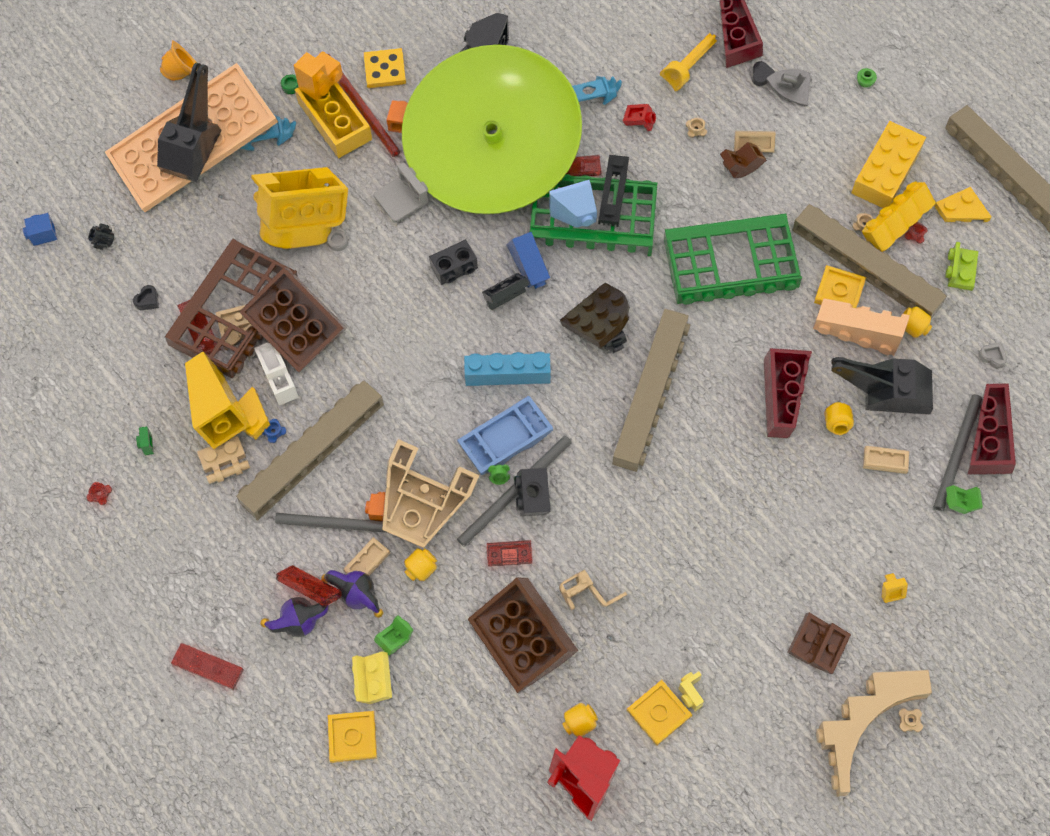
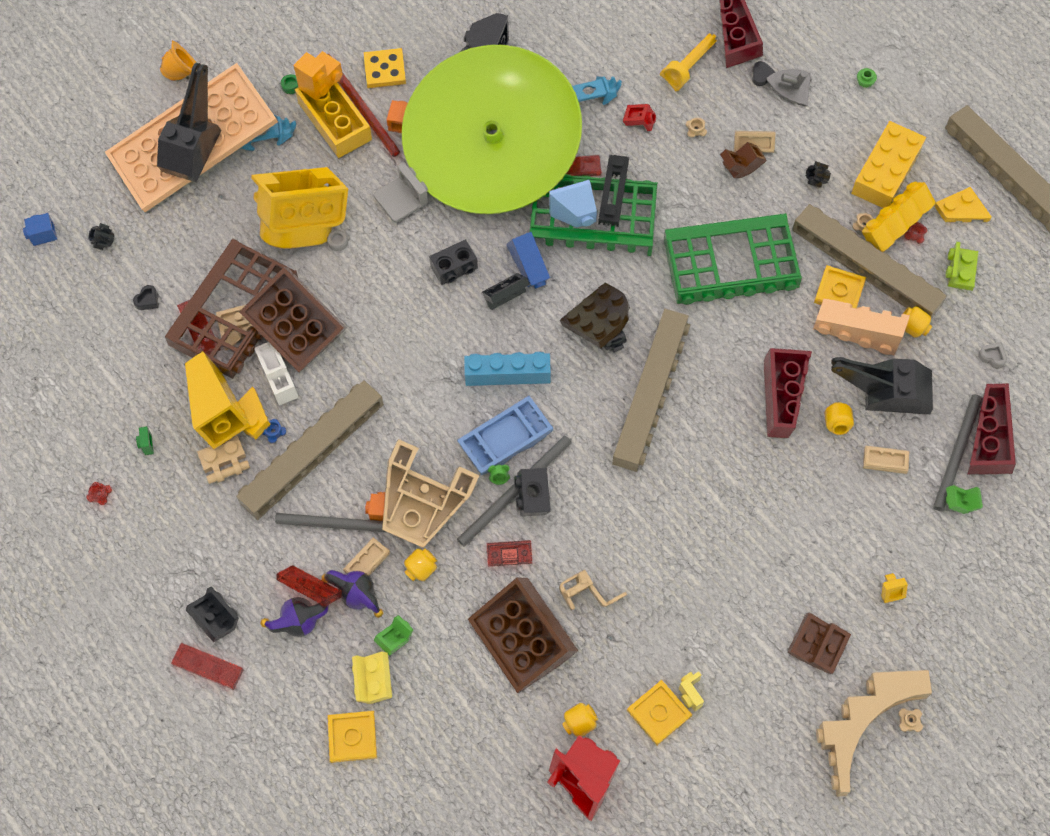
(213, 615): none -> black bracket
(818, 174): none -> black gear

